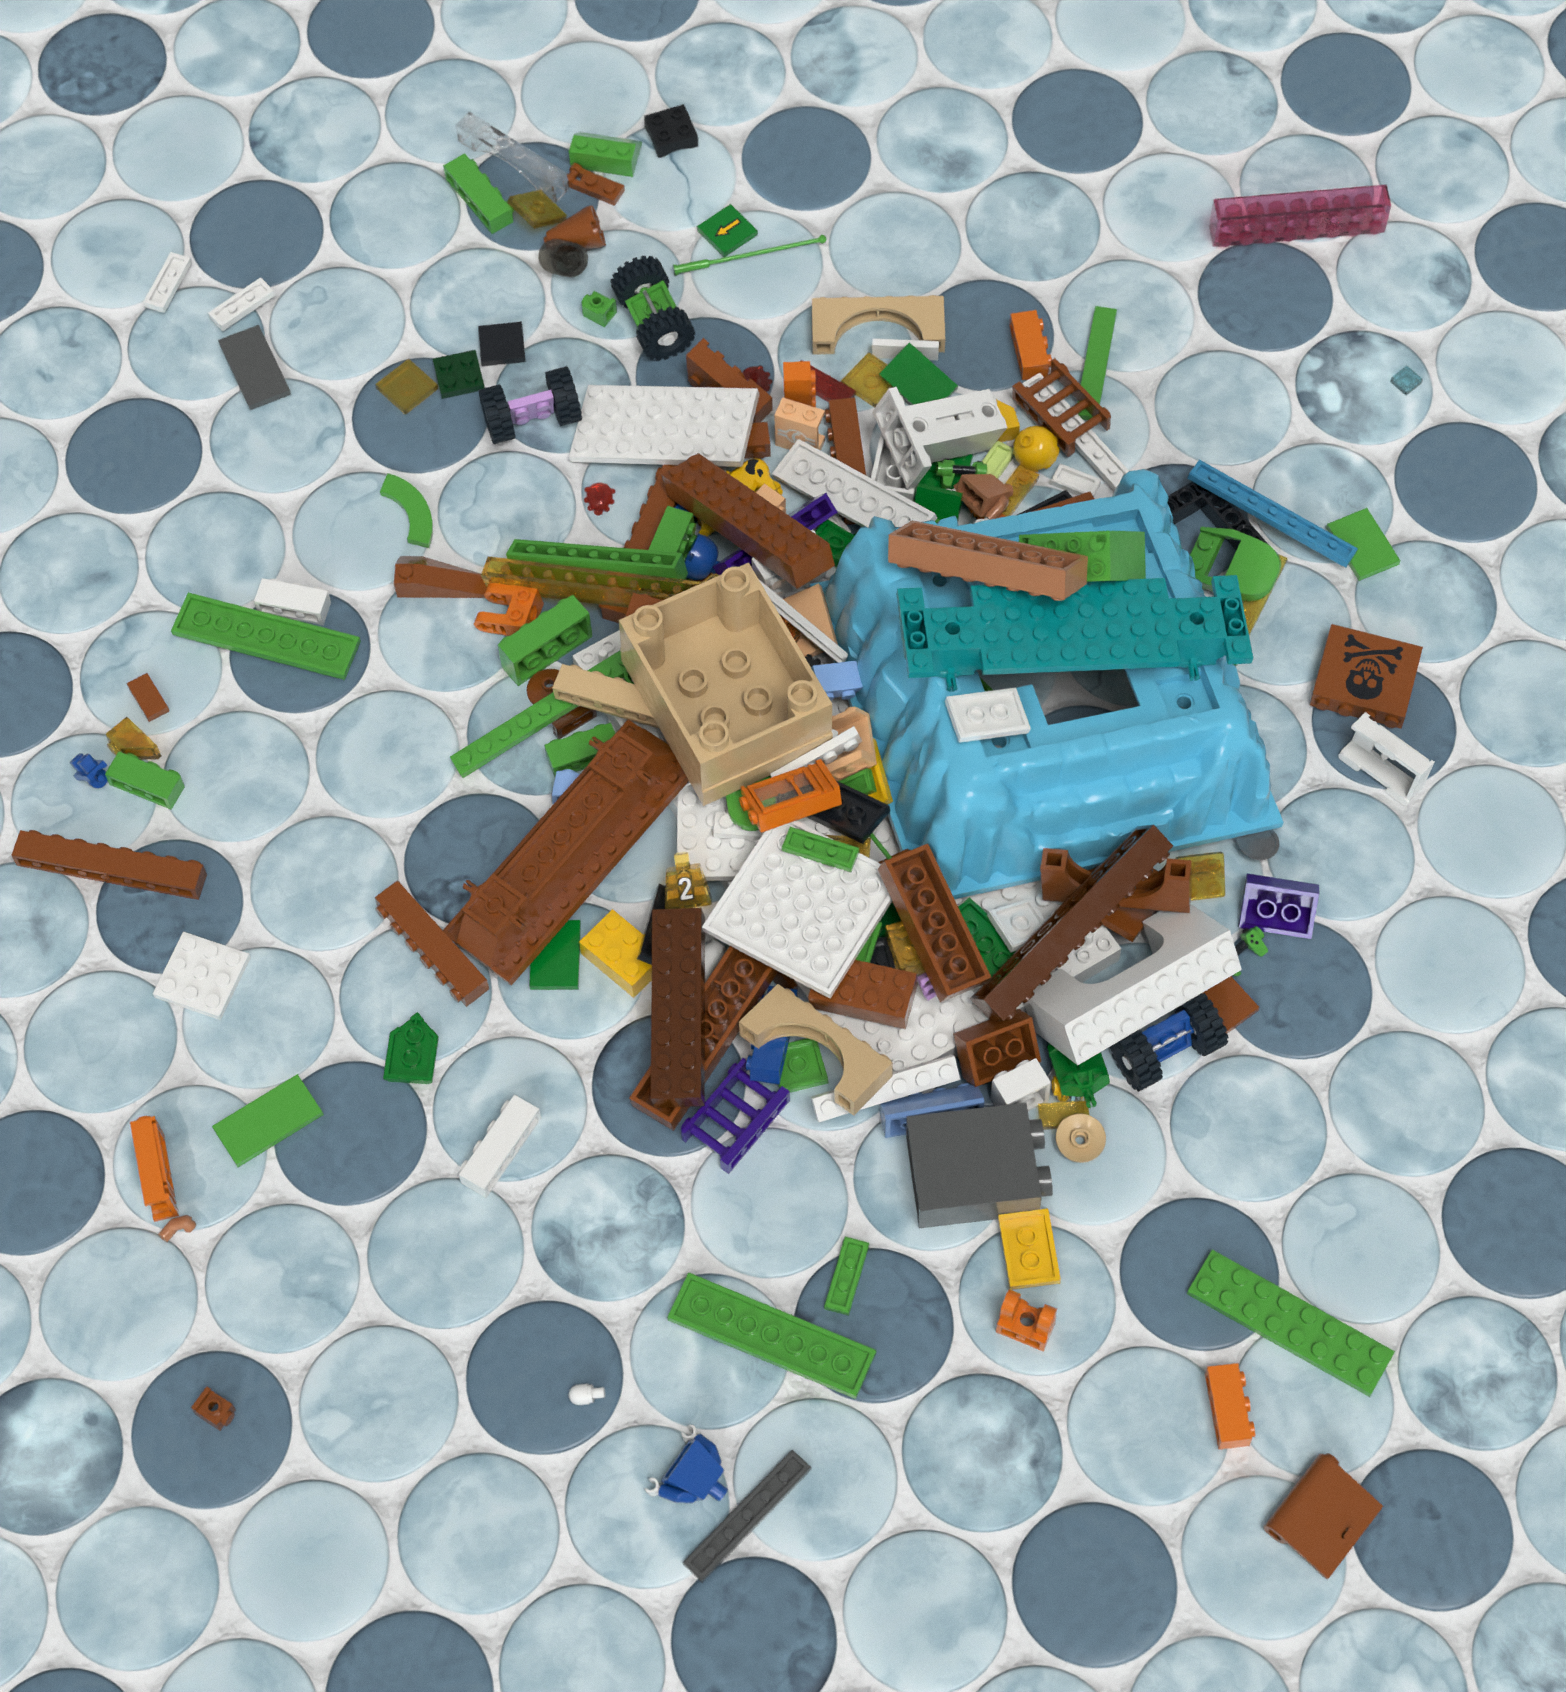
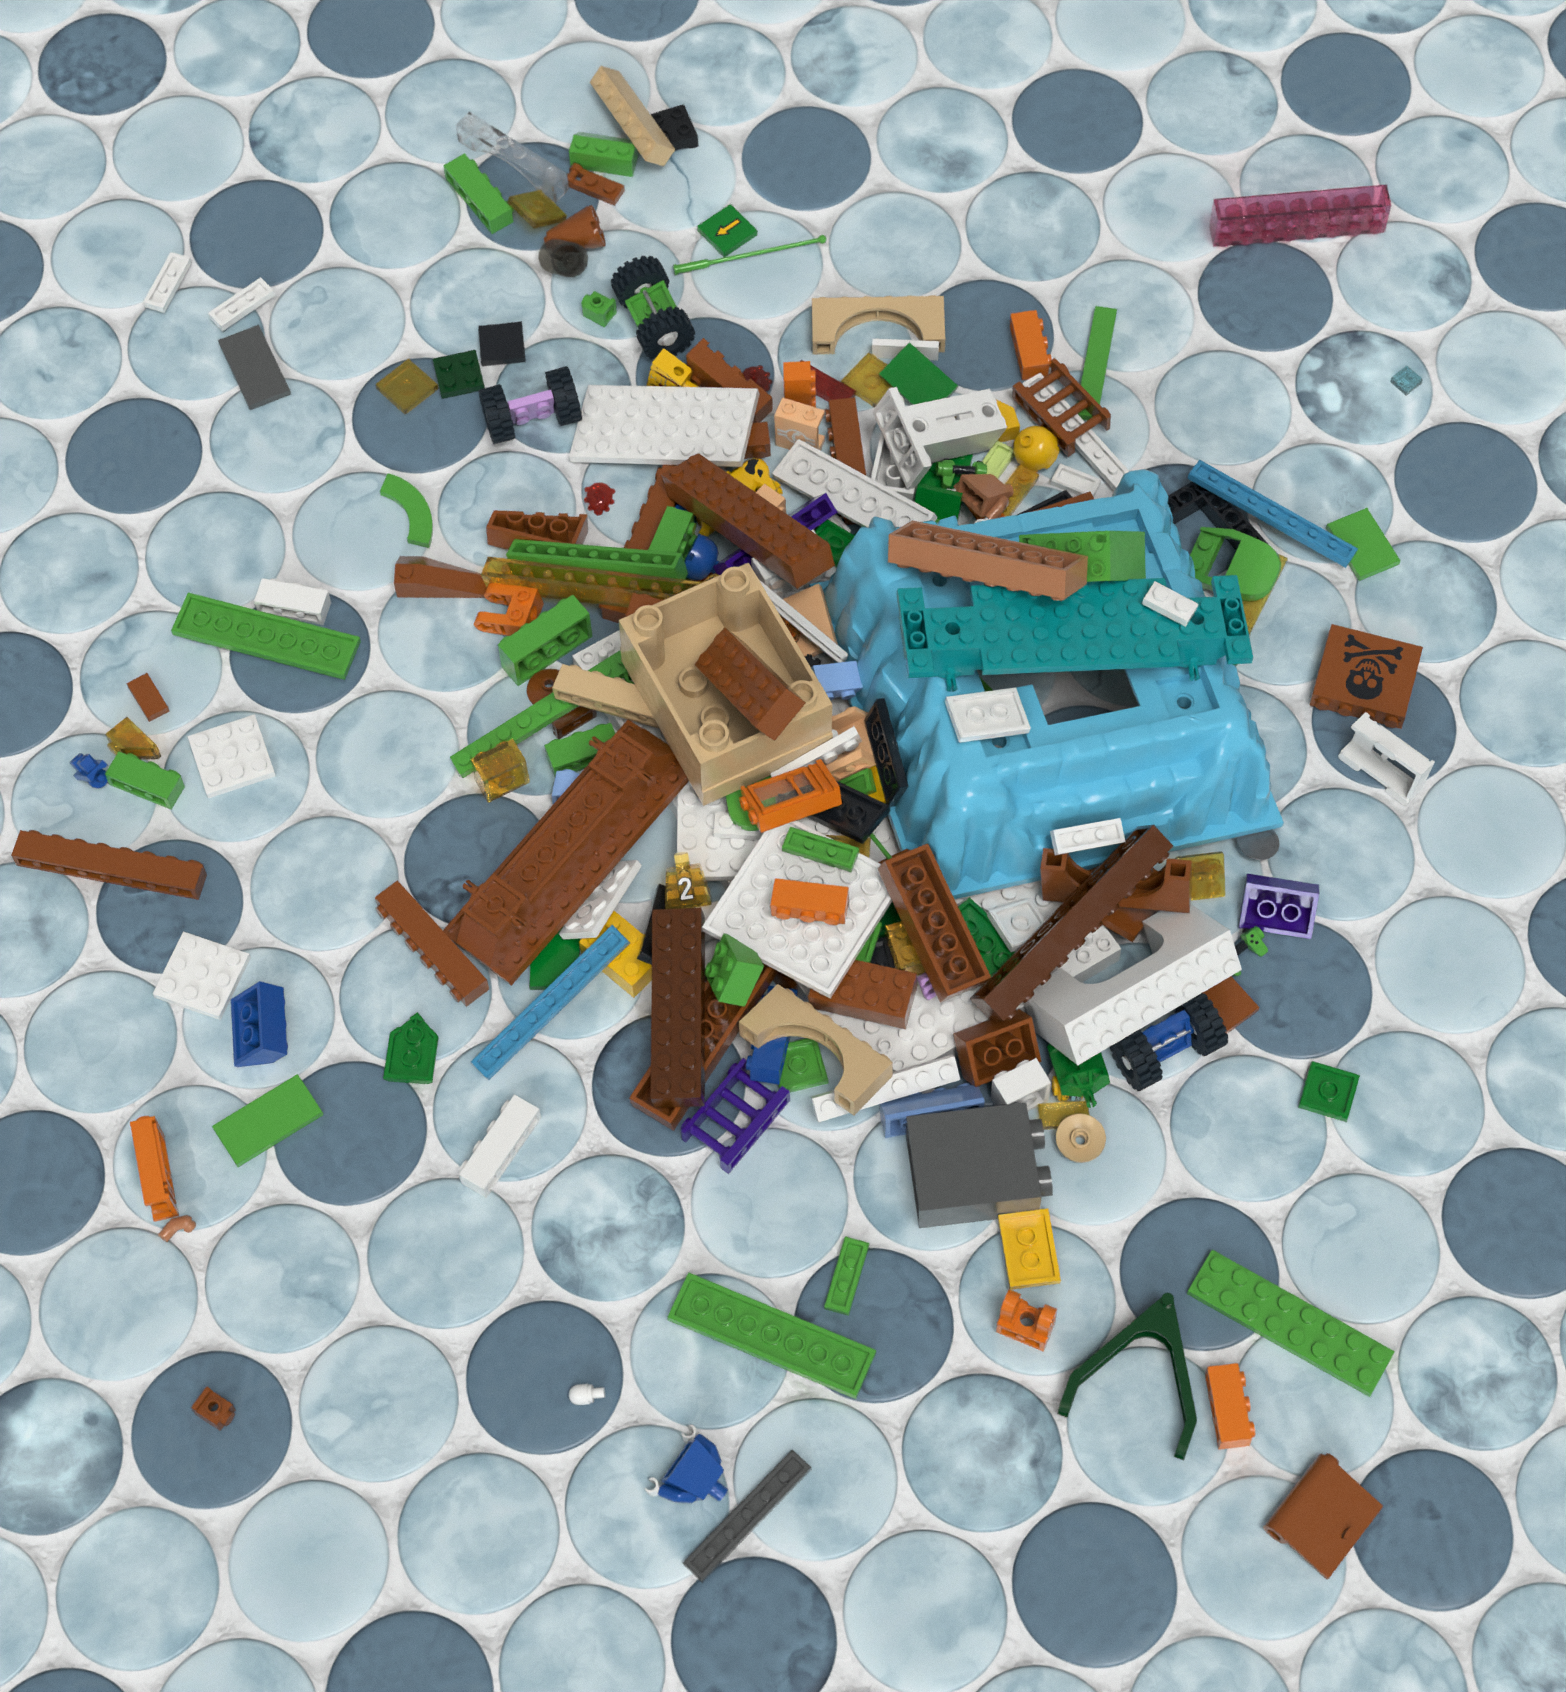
(231, 756): none -> white plate
(259, 1025): none -> blue slope
(500, 770): none -> clear yellow brick
(511, 525): none -> dark orange wedge
(550, 1002): none -> dark azure tile
(598, 907): none -> white piece
(632, 116): none -> tan brick
(669, 372): none -> yellow torso
(733, 971): none -> bright green slope
(749, 684): none -> dark orange brick
(809, 901): none -> orange brick
(886, 752): none -> black tile
(1087, 836): none -> white plate
(1156, 1323): none -> dark green piece
(1170, 604): none -> white plate
(1329, 1091): none -> green tile

